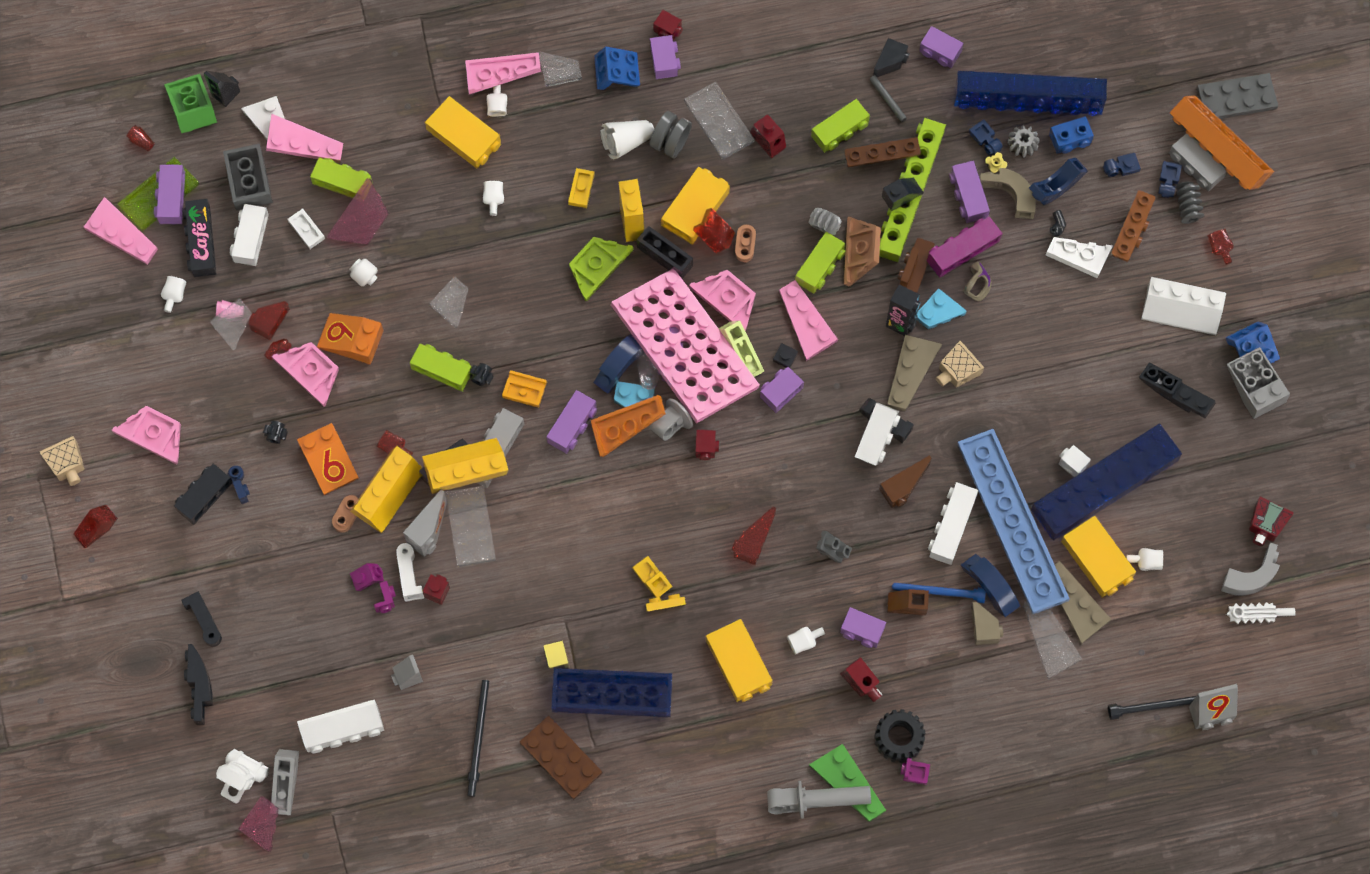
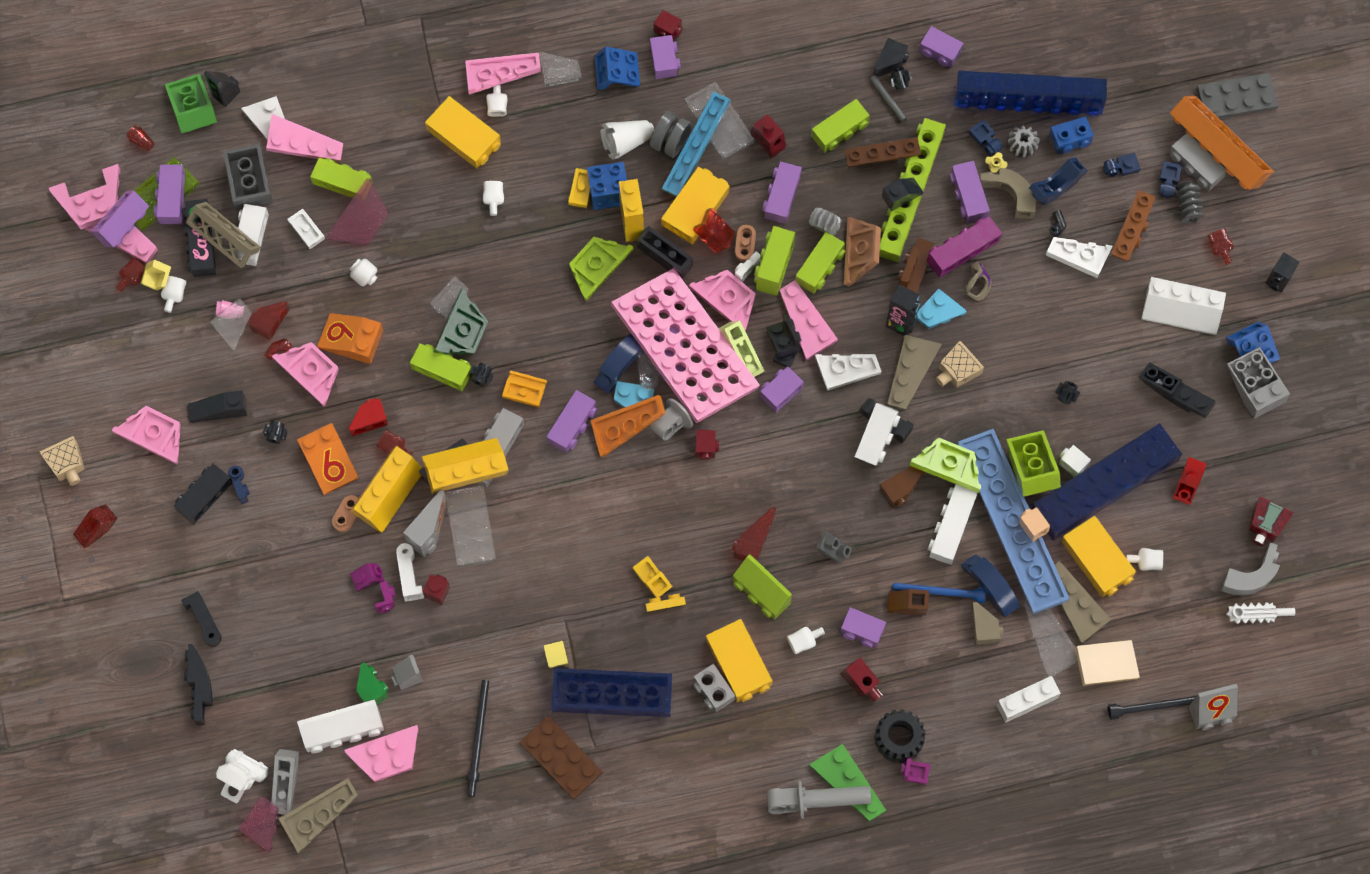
(91, 206): none -> bright pink wing
(120, 219): none -> medium lavender brick
(130, 274): none -> clear red piece
(155, 275): none -> light yellow panel
(218, 407): none -> black slope
(222, 226): none -> dark tan fence
(315, 815): none -> dark tan wing
(369, 417): none -> red slope
(369, 687): none -> green slope
(387, 754): none -> bright pink wing
(463, 328): none -> wing
(605, 184): none -> blue bracket
(696, 144): none -> dark azure plate
(718, 686): none -> light grey brick
(745, 269): none -> white plate
(761, 588): none -> lime slope
(774, 260): none -> lime brick
(782, 192): none -> medium lavender brick
(784, 337): none -> black bracket
(845, 370): none -> white wing
(899, 78): none -> black gear
(949, 463): none -> lime wing
(1028, 699): none -> white brick
(1033, 463): none -> lime brick
(1034, 524): none -> light nougat brick
(1067, 392): none -> black gear
(1107, 662): none -> tile
(1189, 480): none -> red slope
(1282, 272): none -> black brick

